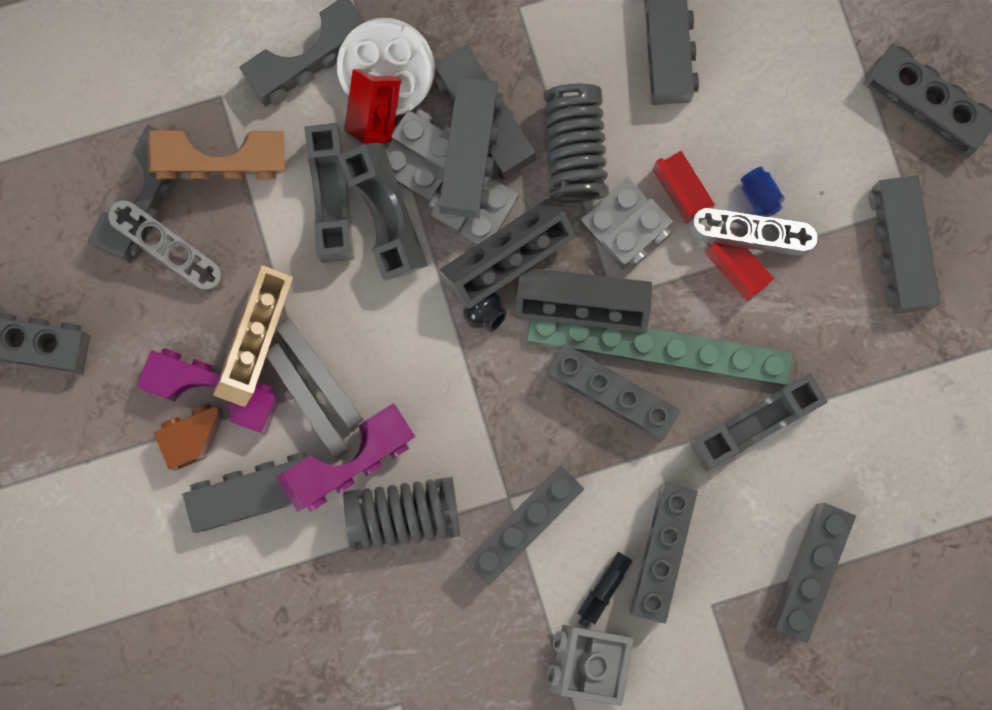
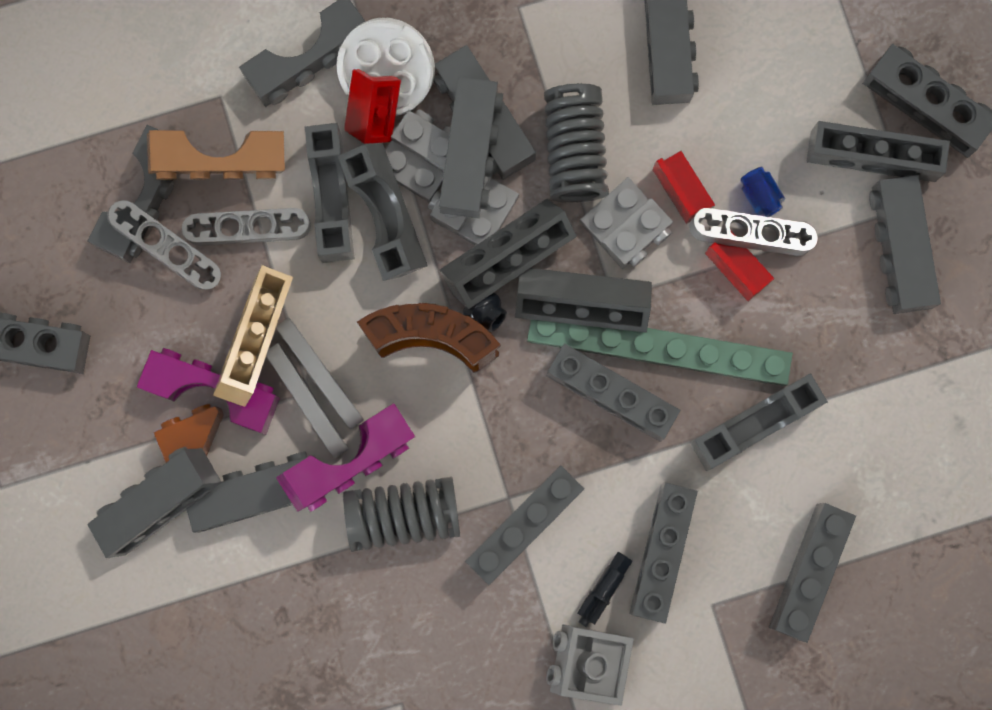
(153, 502): none -> dark grey brick
(246, 230): none -> light grey beam
(430, 327): none -> reddish brown fence
(877, 151): none -> dark grey brick

